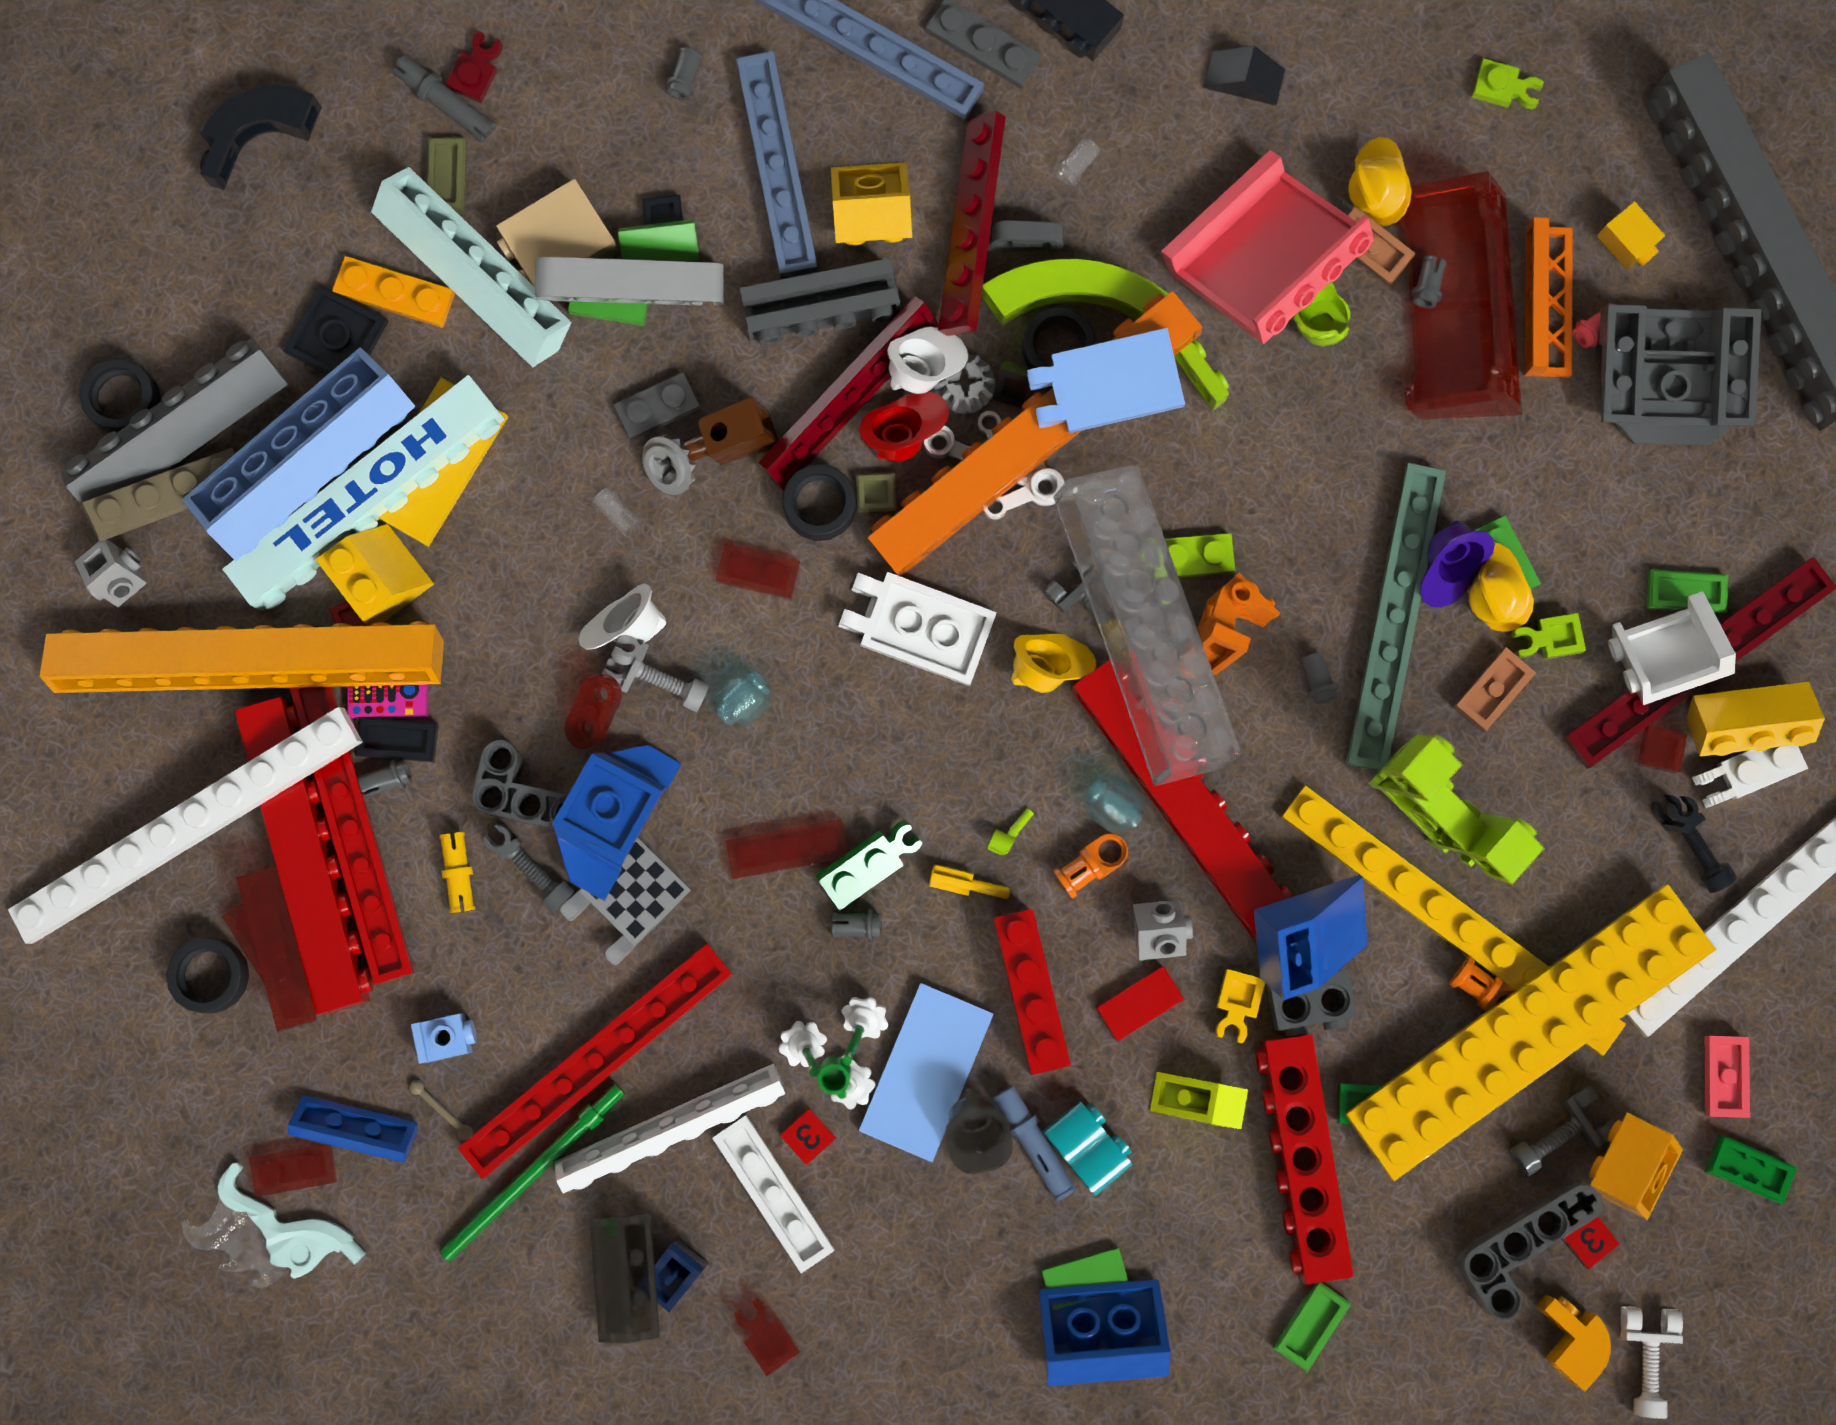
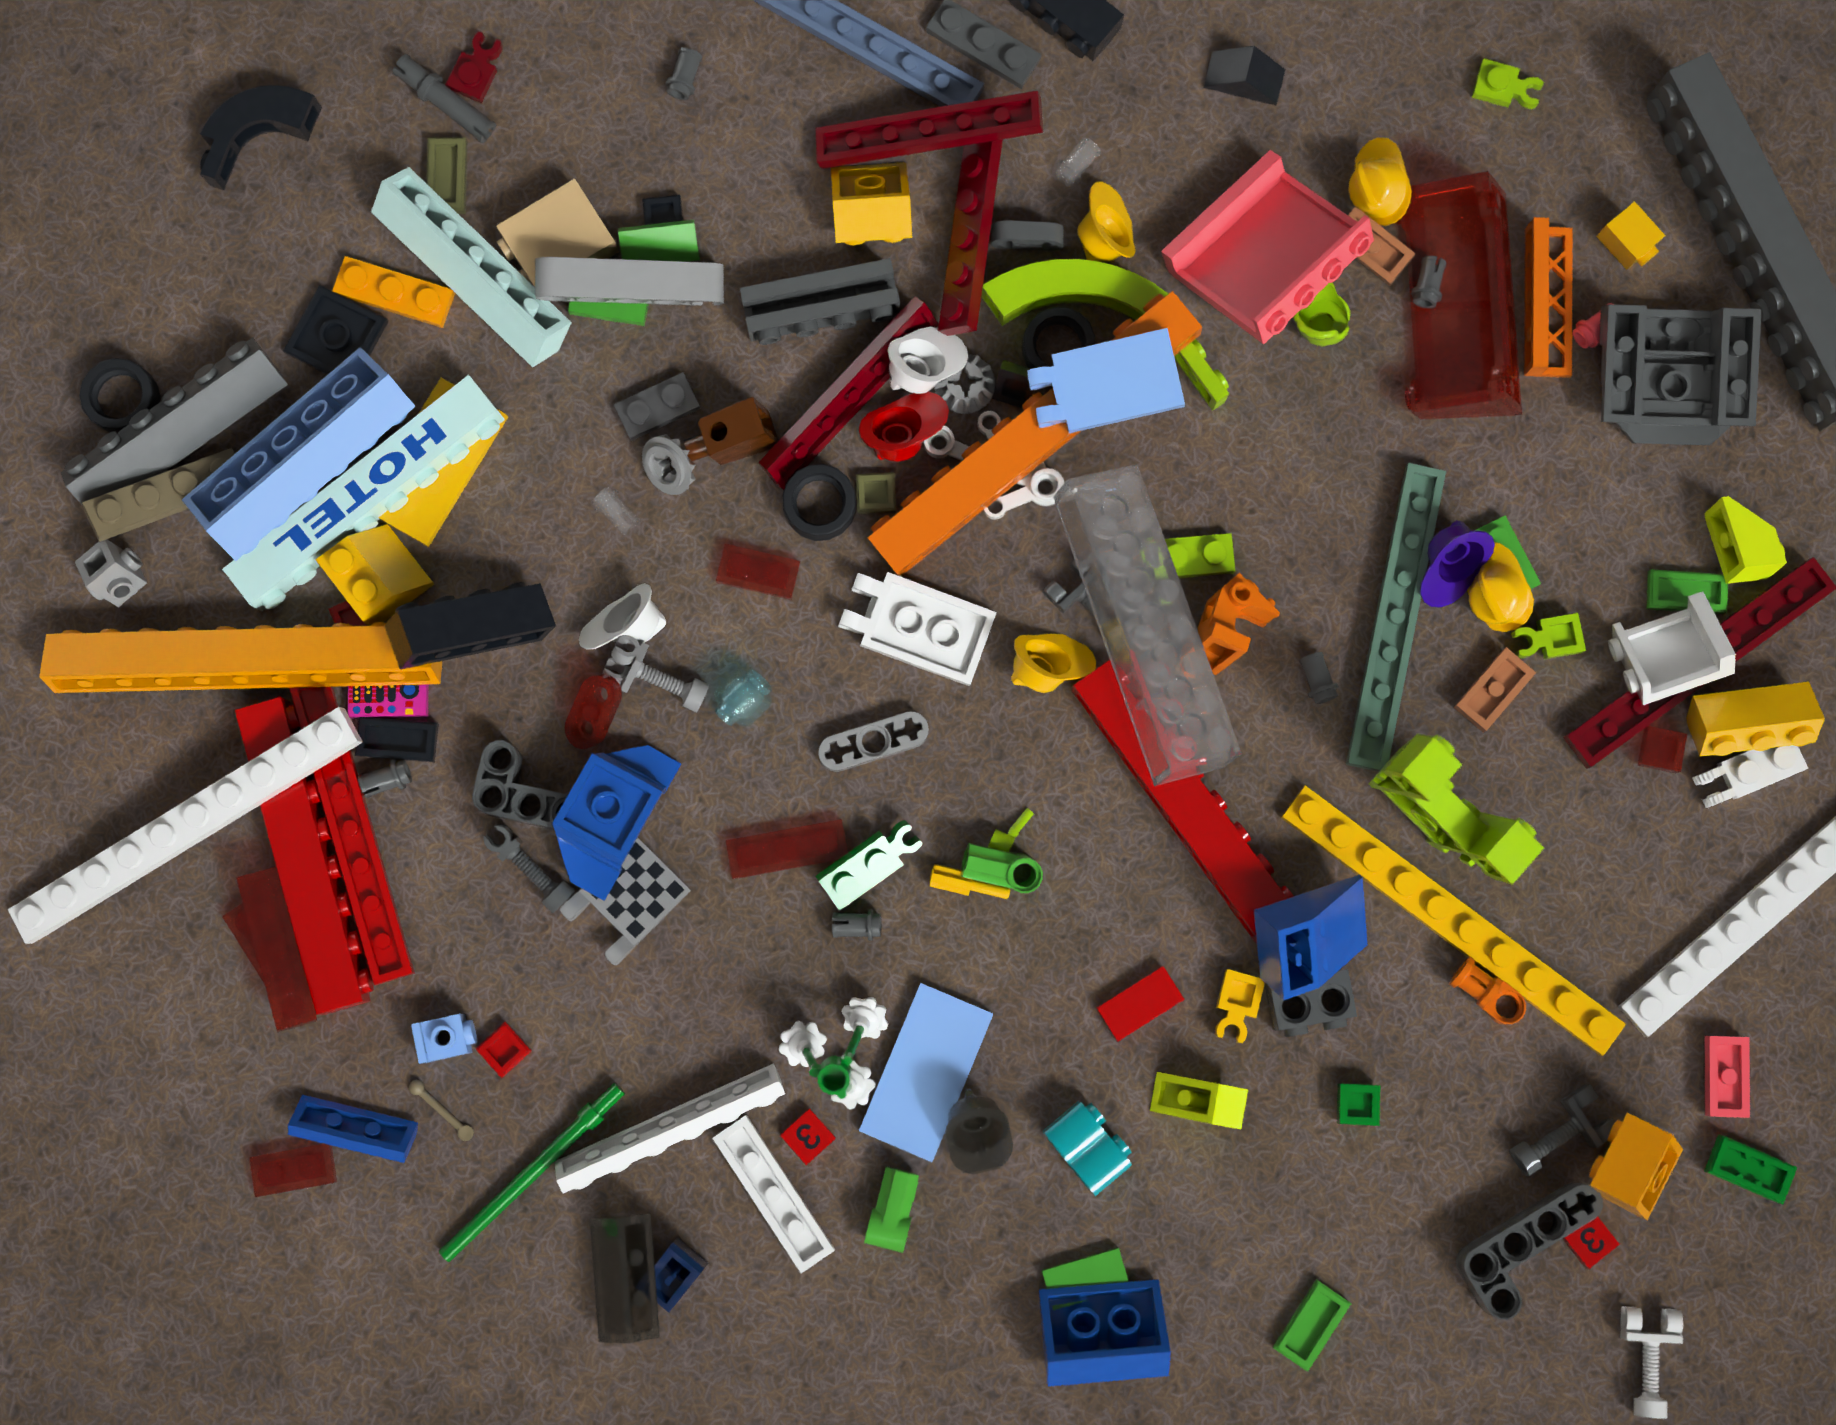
(182, 957): black tyre -> none
(261, 1241): piece -> none
(457, 872): yellow pin -> none
(469, 624): none -> black brick
(503, 1049): none -> red tile
(595, 1061): red plate -> none
(770, 1341): clear red plate -> none
(777, 164): sand blue plate -> none
(879, 726): none -> light grey beam
(890, 1218): none -> bright green piece
(929, 129): none -> dark red plate
(998, 866): none -> bright green piece
(1025, 1128): sand blue pin -> none
(1031, 992): red brick -> none
(1091, 861): orange connector -> none
(1107, 226): none -> yellow piece
(1114, 804): clear light blue head -> none
(1161, 929): light grey brick -> none
(1333, 1258): red brick -> none
(1529, 1032): yellow plate -> none
(1585, 1346): light orange brick -> none
(1716, 875): black bar -> none
(1743, 542): none -> neon yellow slope

